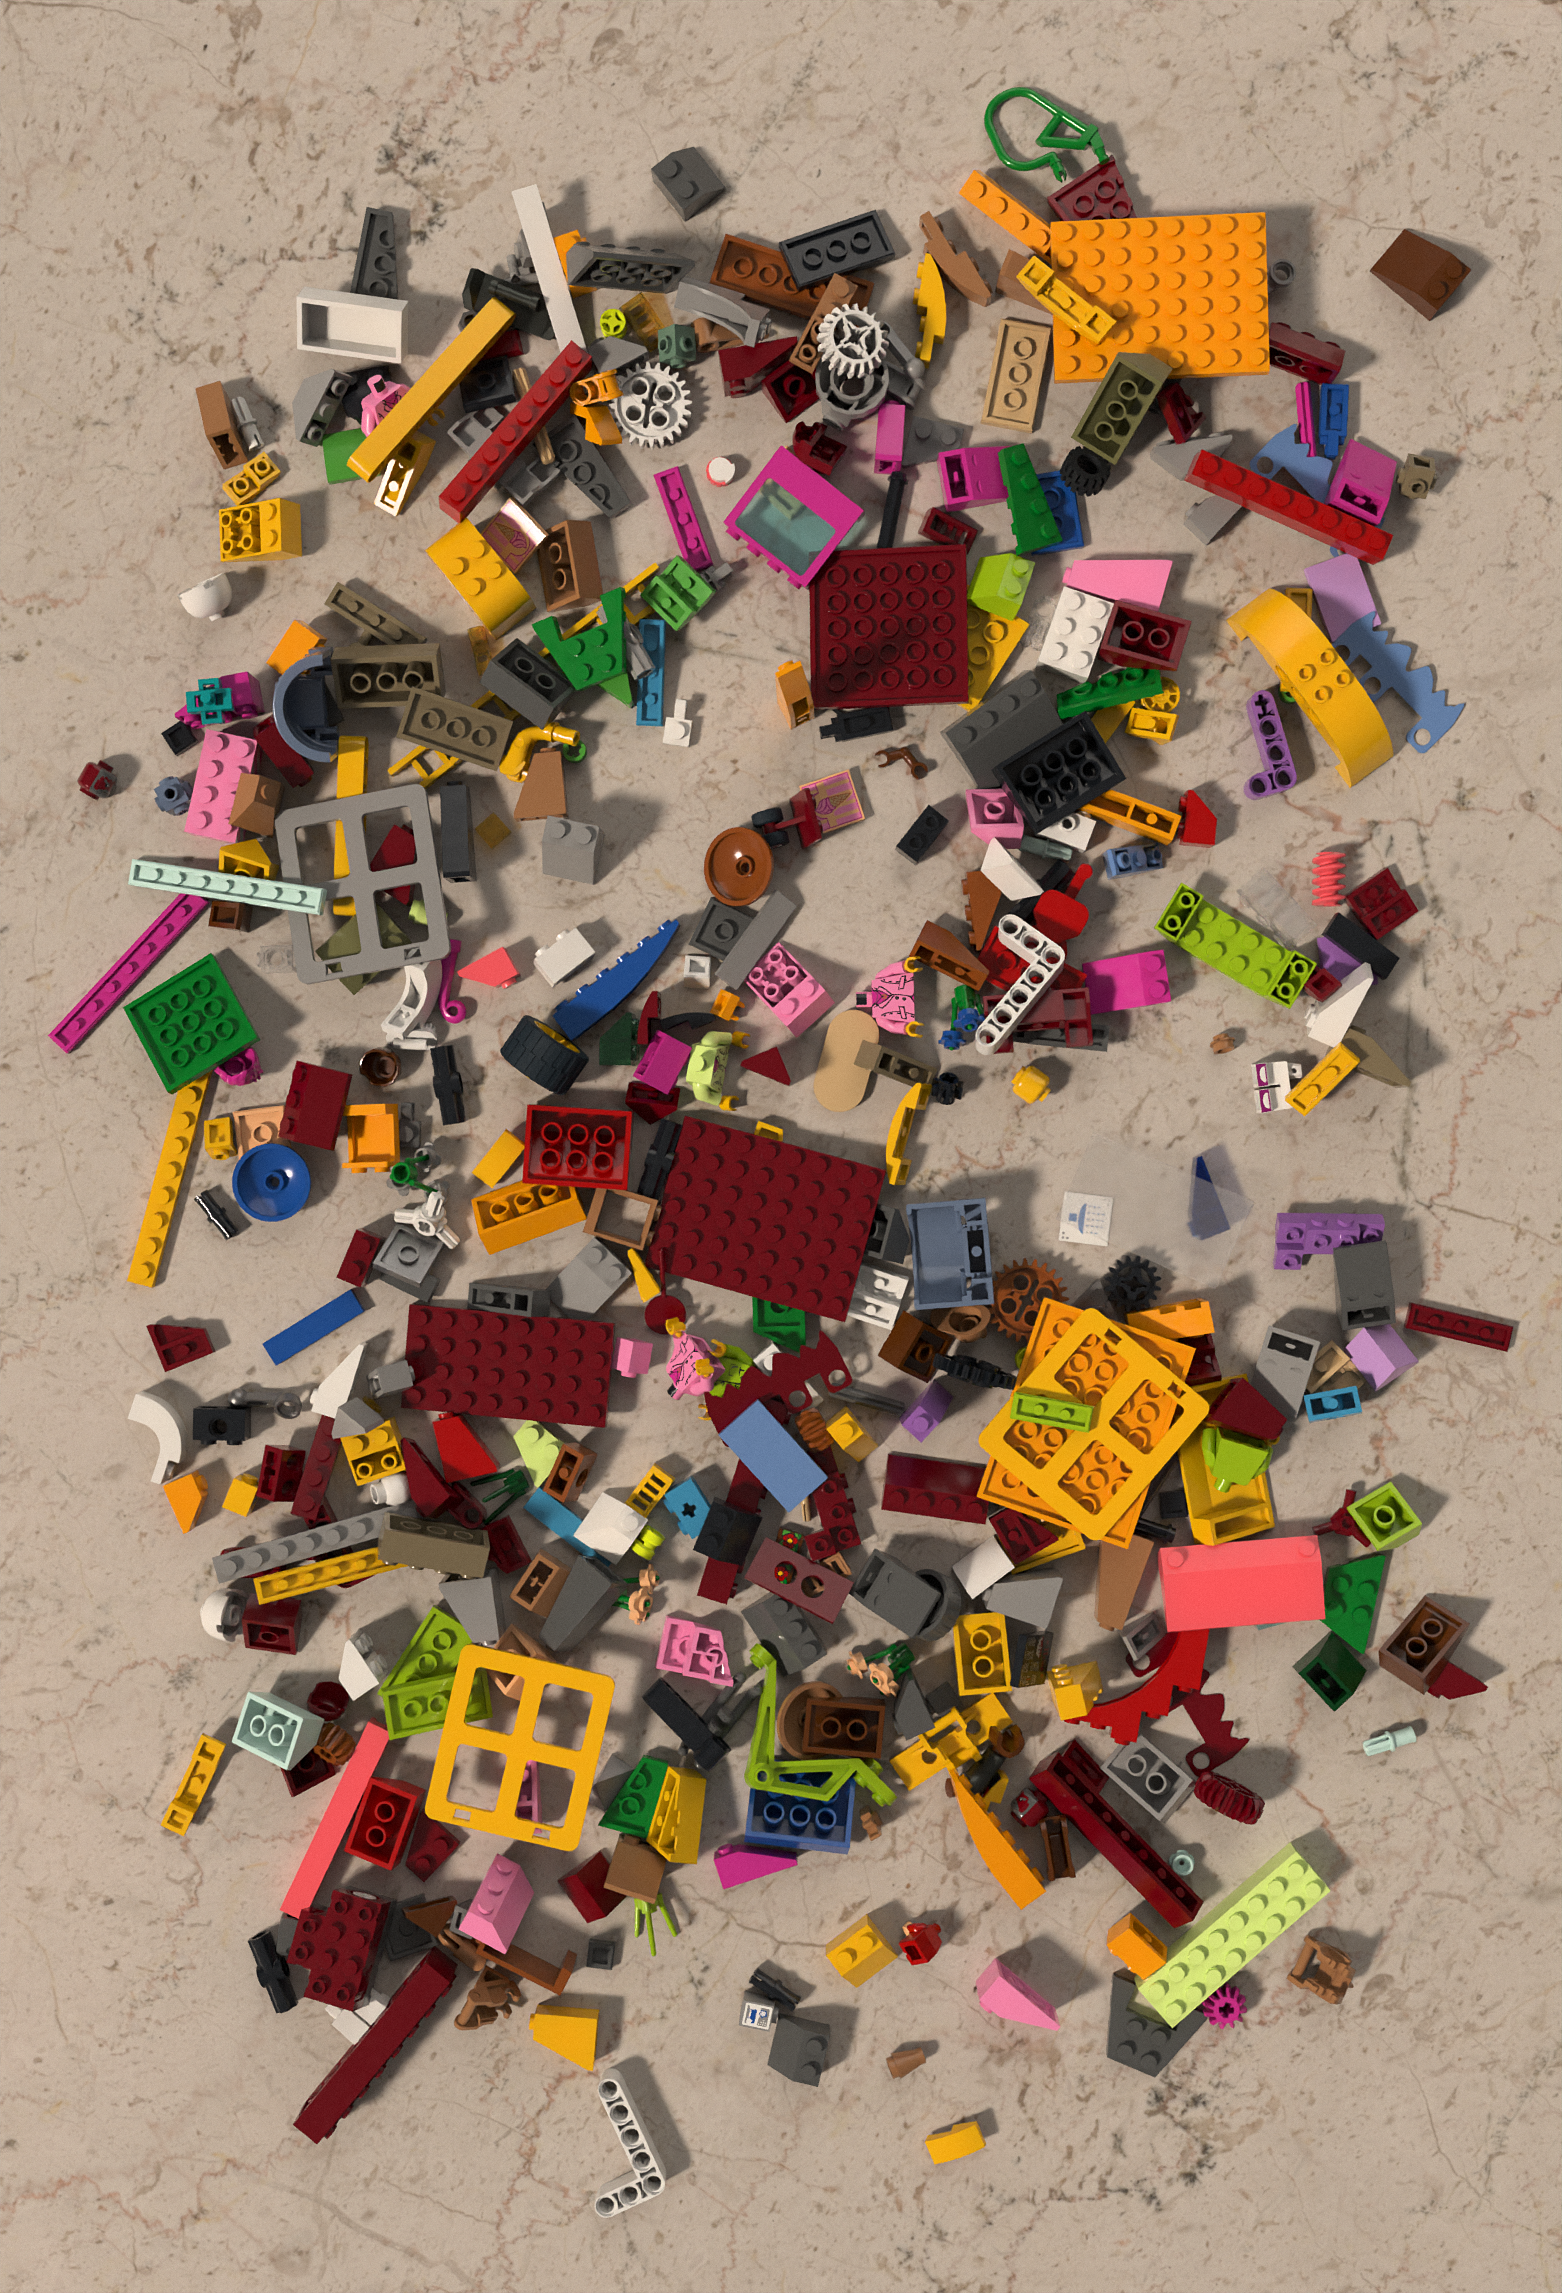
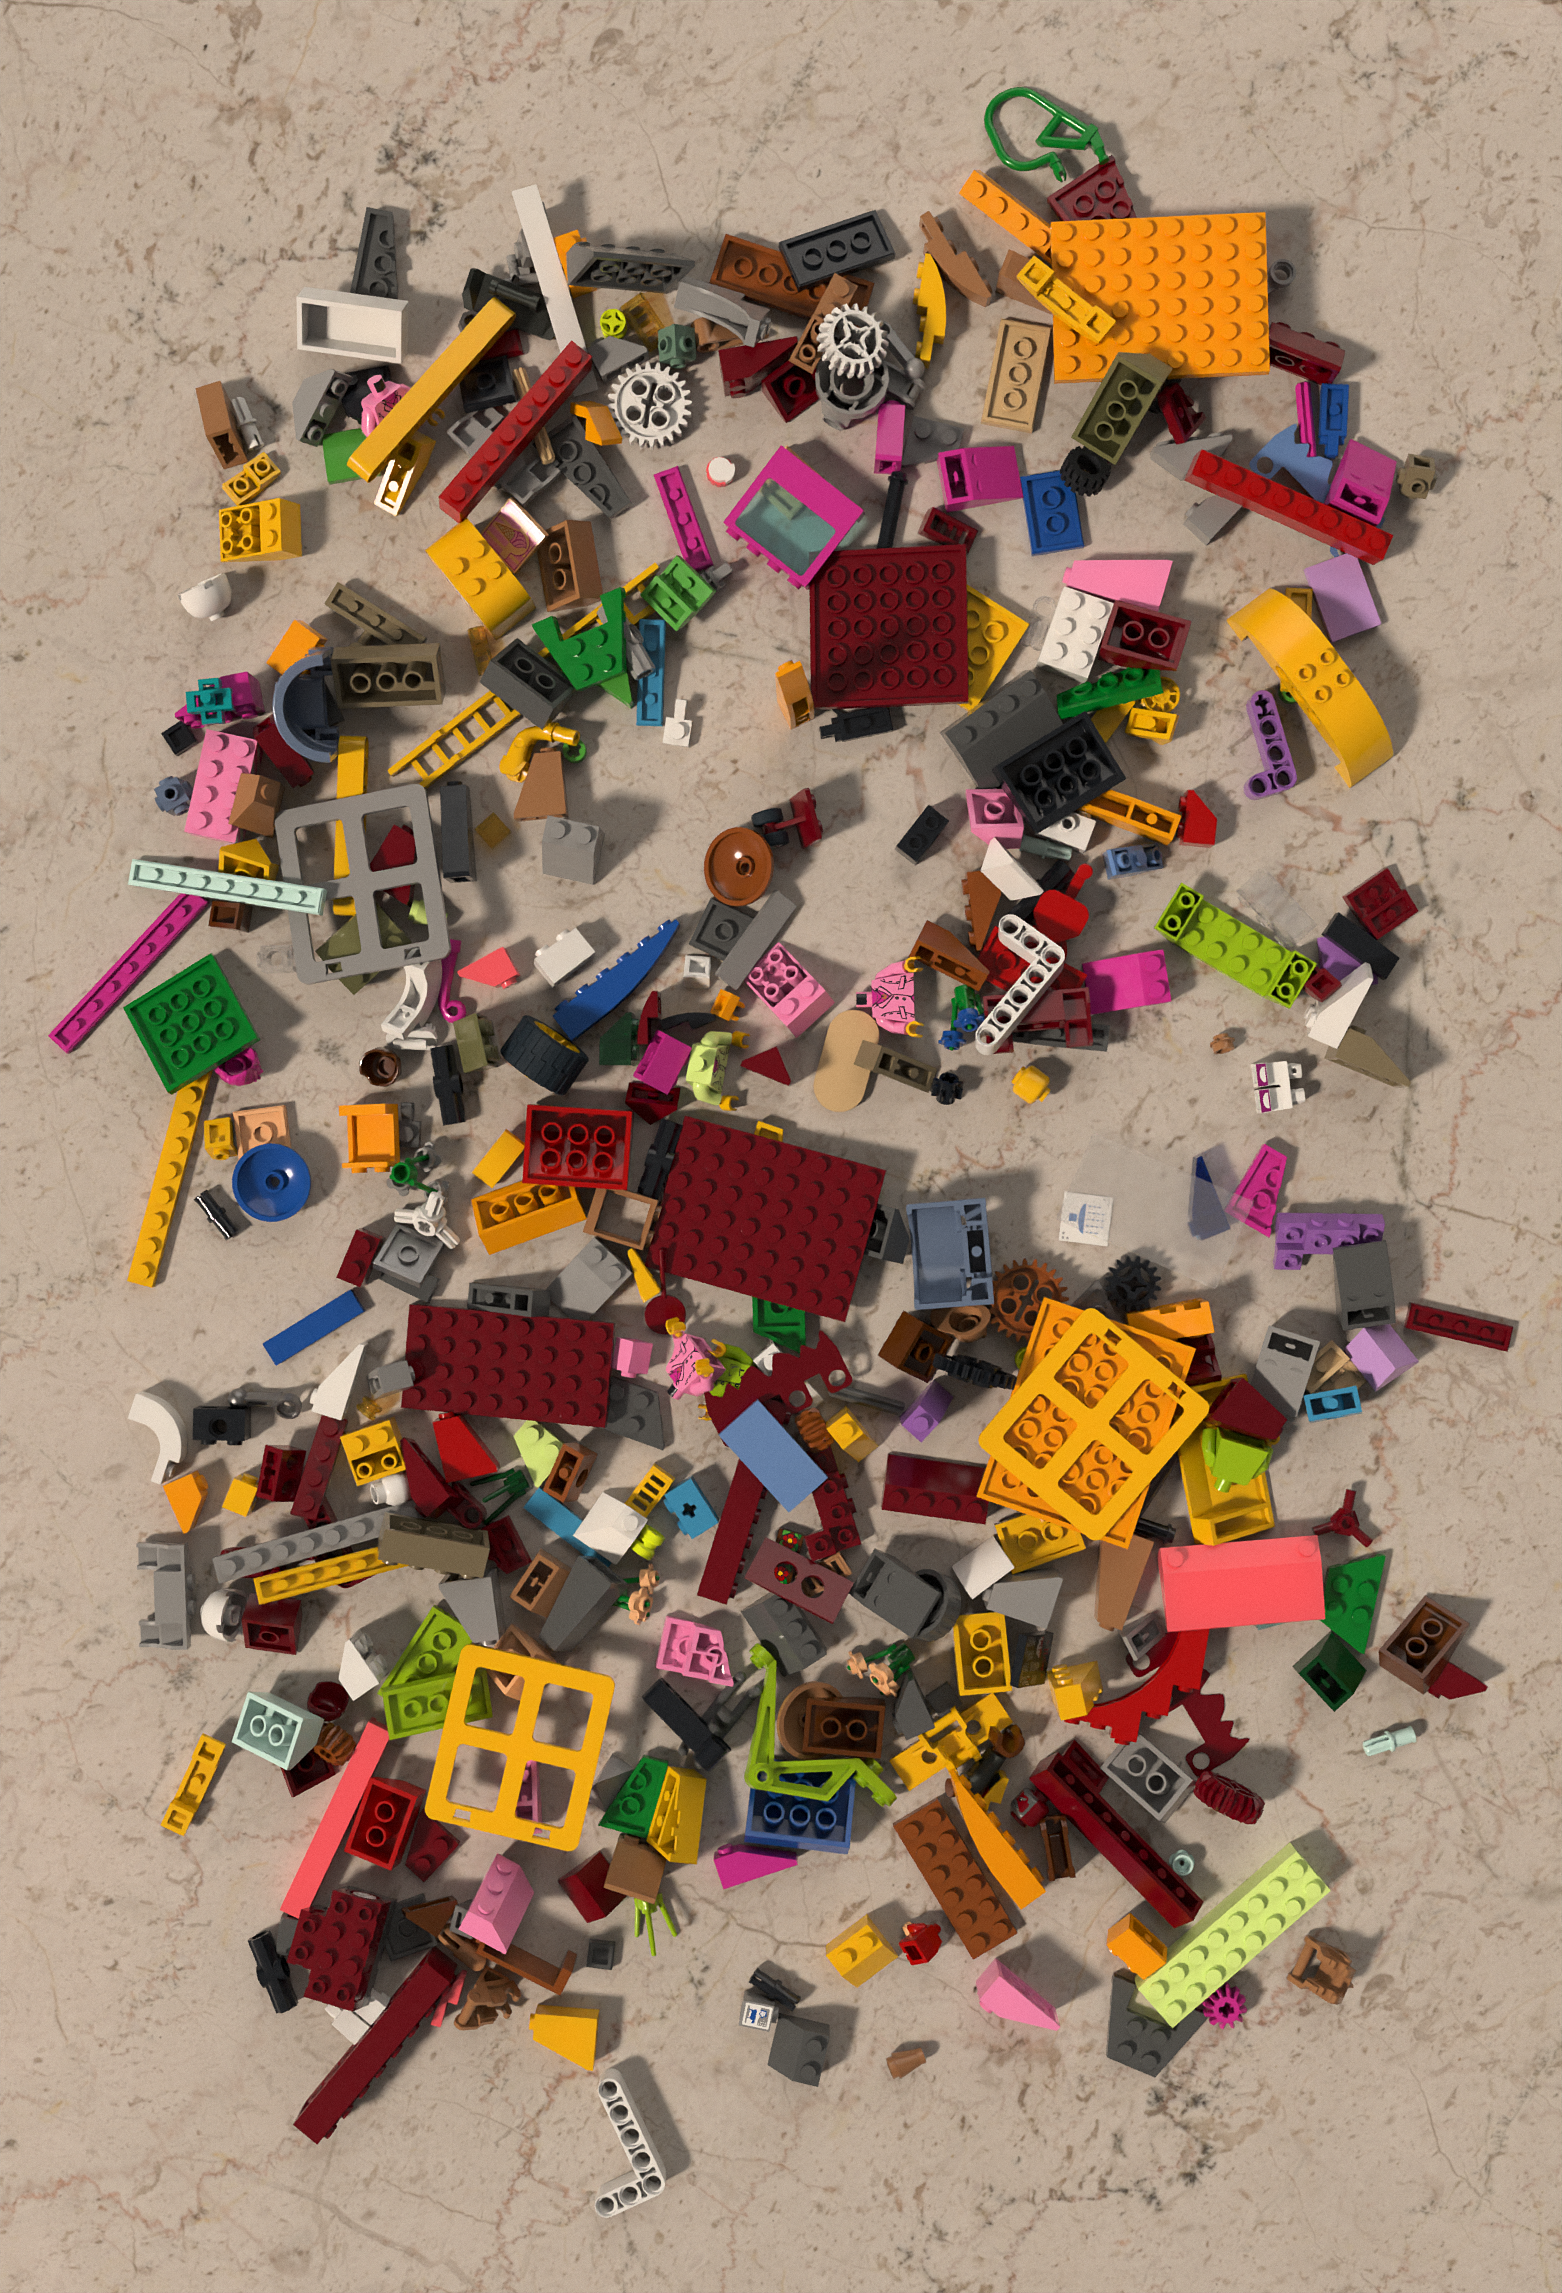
(97, 780): dark red head -> none
(171, 1595): none -> light grey bracket
(179, 1344): dark red wing -> none
(315, 1105): dark red slope -> none
(355, 1419): light grey slope -> none
(452, 1997): none -> coral slope
(454, 728): dark tan plate -> none
(476, 1044): none -> olive slope
(600, 387): light orange piece -> none
(635, 1413): none -> dark grey wing
(686, 181): dark grey slope -> none
(727, 1532): black slope -> none
(806, 1510): tan pin -> none
(817, 449): dark red slope -> none
(836, 801): tile -> none
(871, 1822): medium nougat plate -> none
(877, 1295): white slope -> none
(896, 1164): yellow slope -> none
(905, 754): reddish brown arm -> none
(955, 1878): none -> dark orange plate
(957, 2143): yellow slope -> none
(1000, 584): lime slope -> none
(1021, 1534): dark red wing -> none
(1030, 510): green wing -> none
(1051, 1412): lime tile -> none
(1173, 1504): black tile -> none
(1262, 1186): none -> dark pink wing
(1322, 1079): yellow tile -> none
(1328, 879): coral piece -> none
(1386, 1518): lime slope -> none
(1389, 668): medium blue piece -> none
(1420, 272): reddish brown slope -> none

